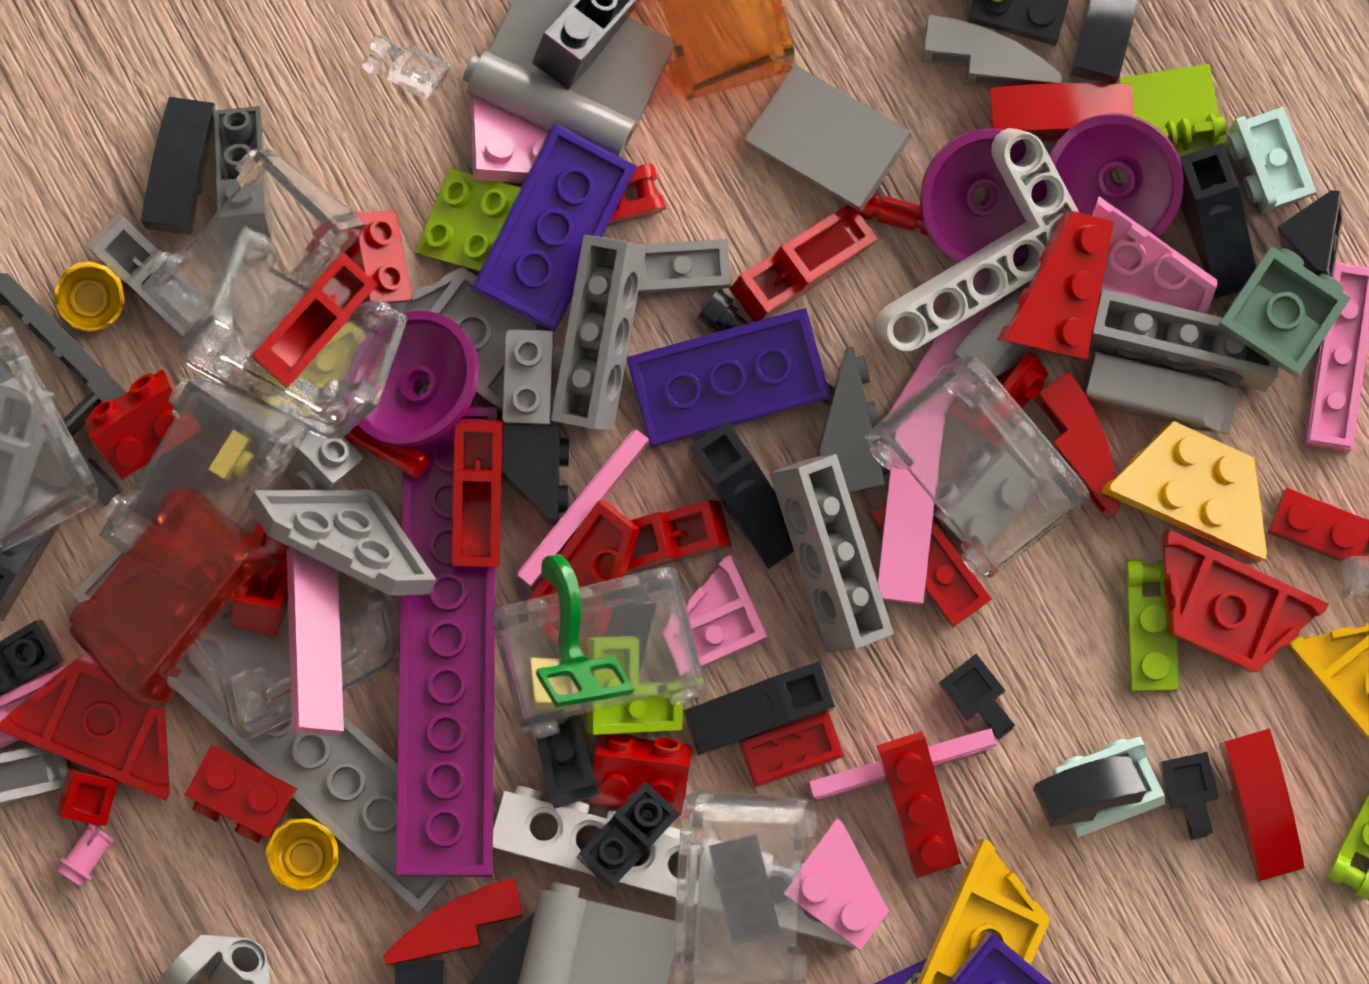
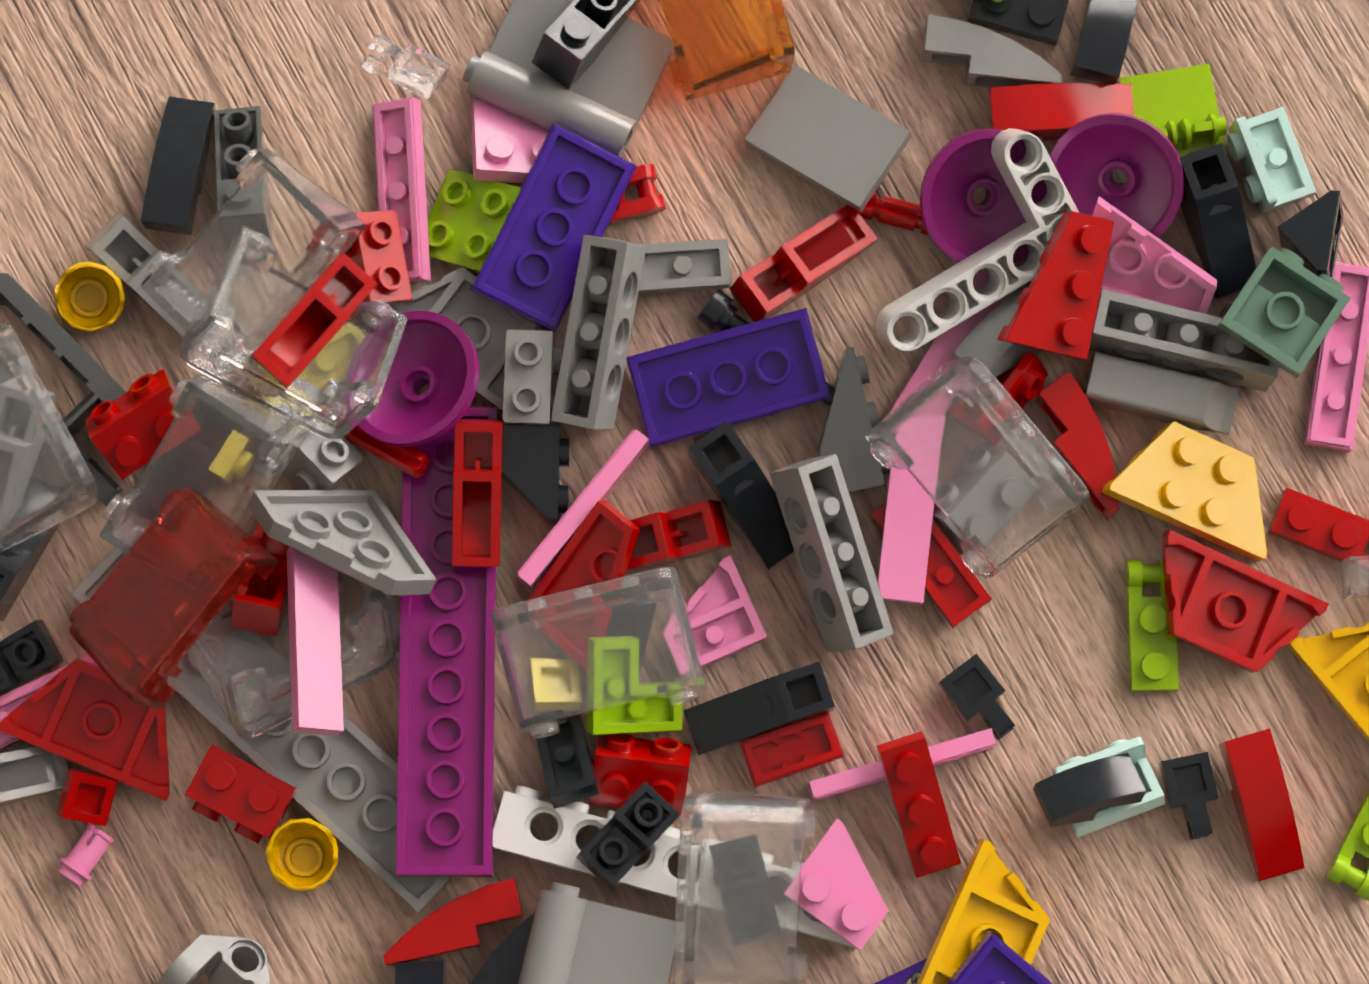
(402, 178): none -> bright pink tile
(573, 661): green piece -> none

